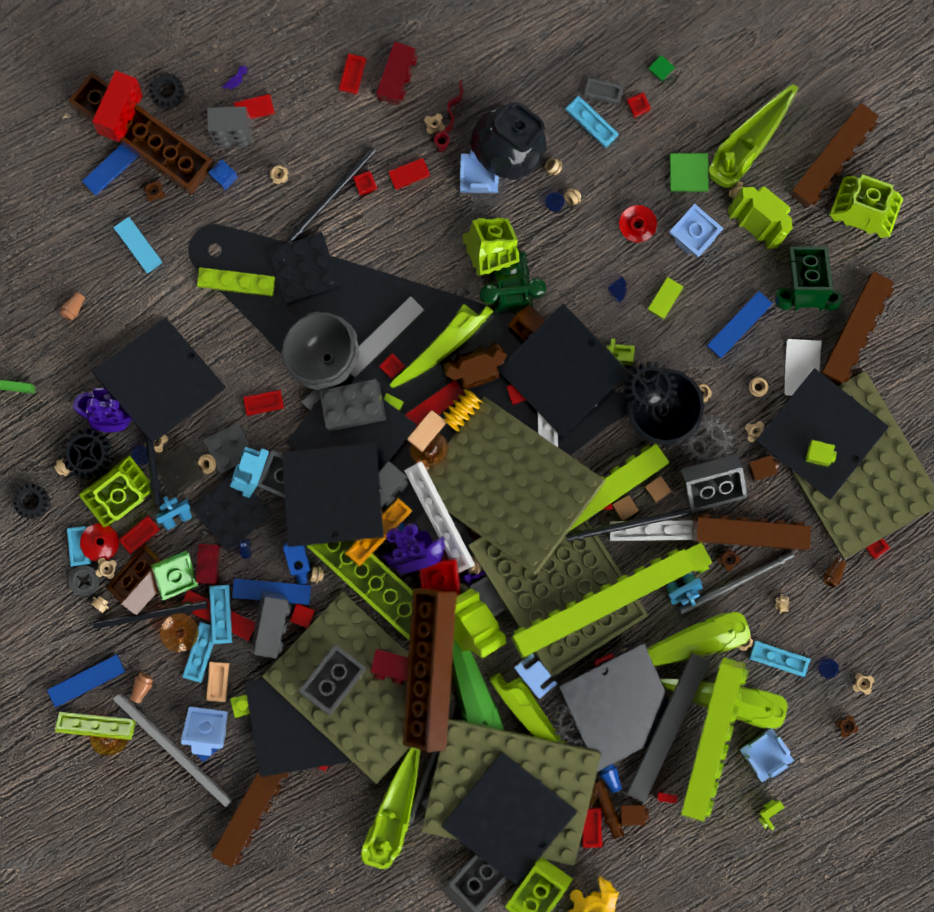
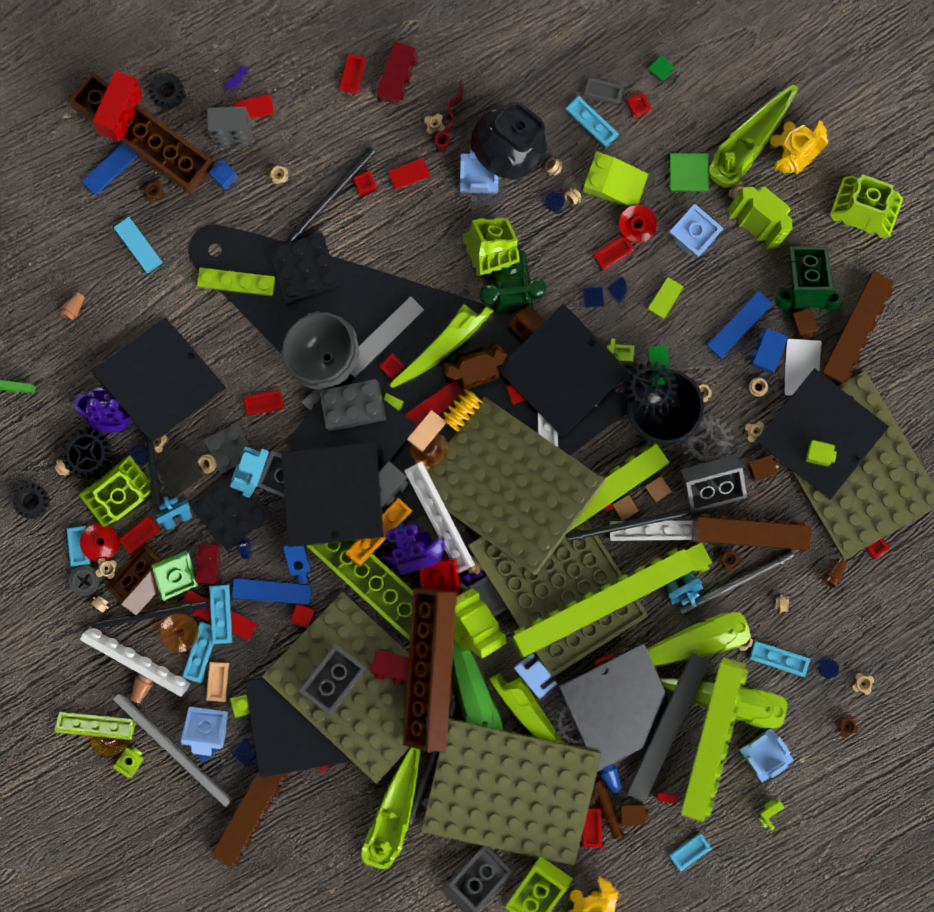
(86, 681): blue tile -> none
(135, 661): none -> white plate
(137, 758): none -> lime brick
(245, 752): none -> clear blue tile
(270, 624): dark grey brick -> none
(316, 574): tan plate -> none
(509, 818): black piece -> none
(593, 297): none -> clear blue tile
(613, 252): none -> red tile
(615, 180): none -> lime slope
(660, 355): none -> green tile
(690, 851): none -> medium azure tile
(769, 350): none -> blue brick
(799, 146): none -> yellow piece
(804, 323): none -> reddish brown brick
(836, 152): reddish brown brick -> none

